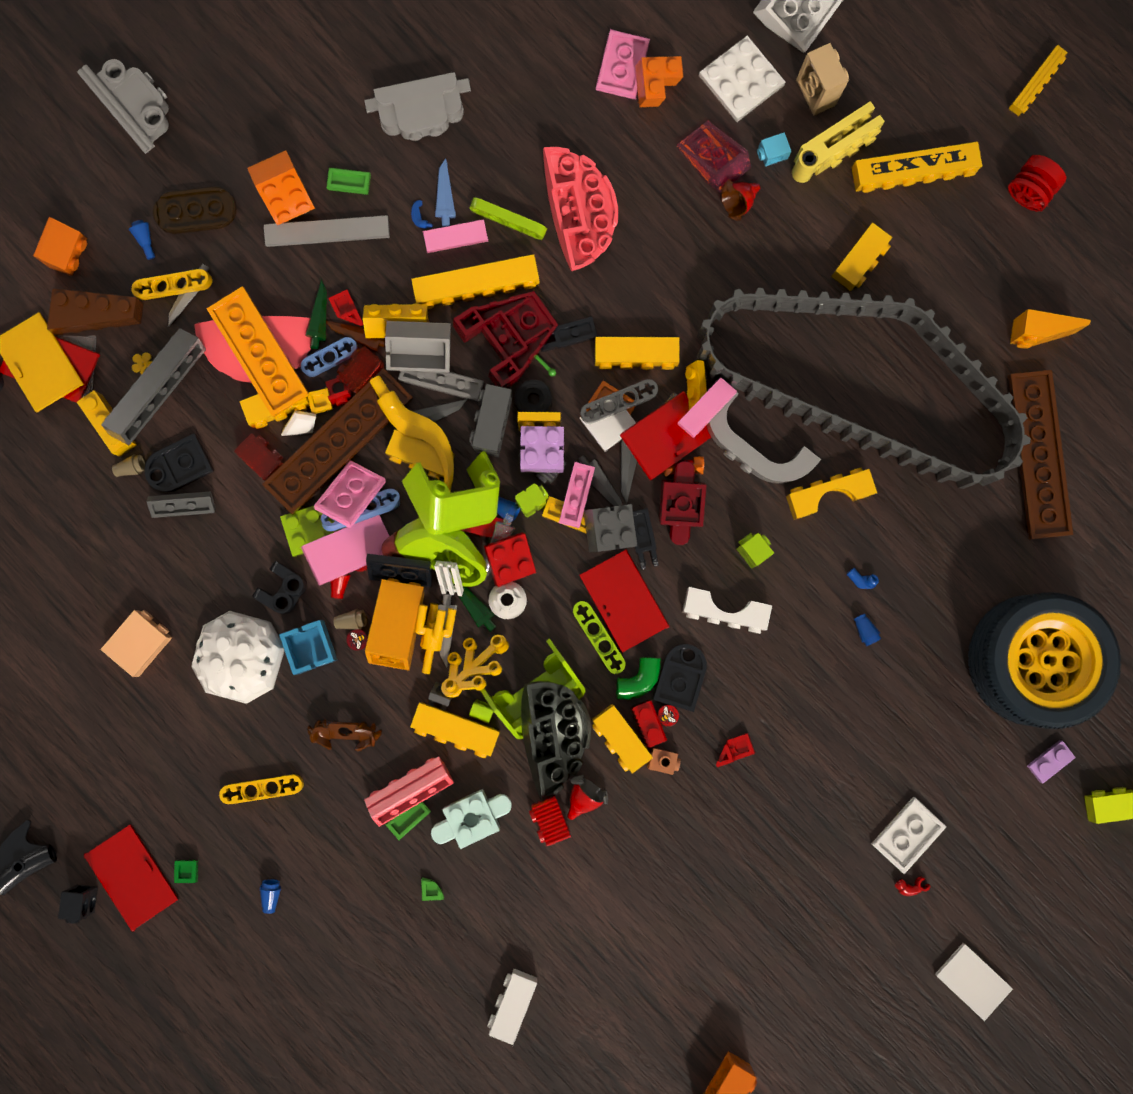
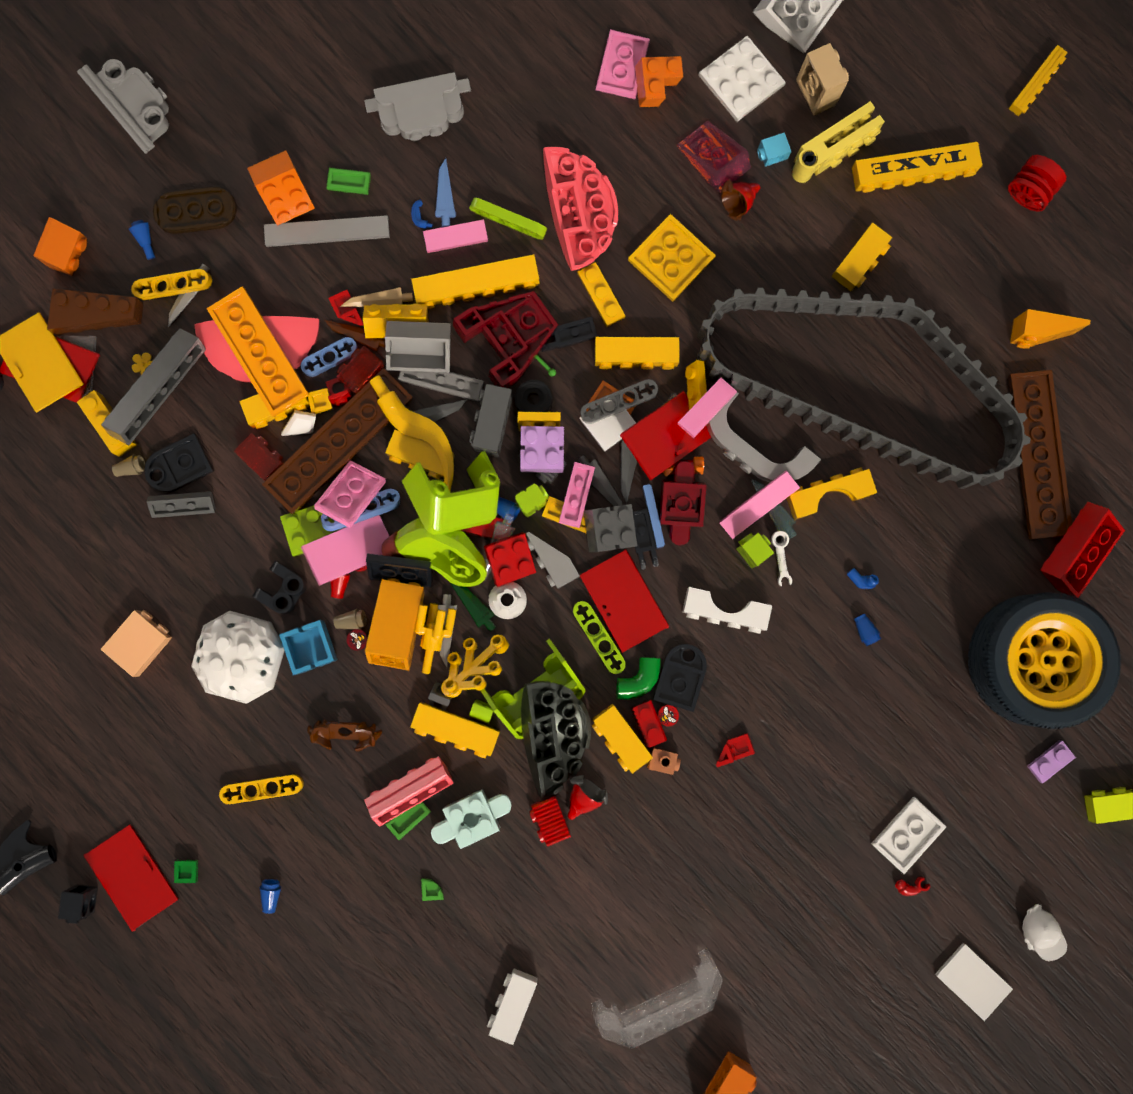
(317, 324): dark green bar -> none
(386, 297): none -> tan bar
(445, 578): white tile -> none
(557, 564): none -> light grey slope
(601, 294): none -> yellow plate
(654, 518): none -> medium blue tile
(662, 1011): none -> clear windscreen
(671, 257): none -> yellow plate
(759, 504): none -> bright pink tile
(778, 514): none -> clear light blue bar
(783, 572): none -> white brick
(1043, 934): none -> white hair
(1082, 549): none -> red brick

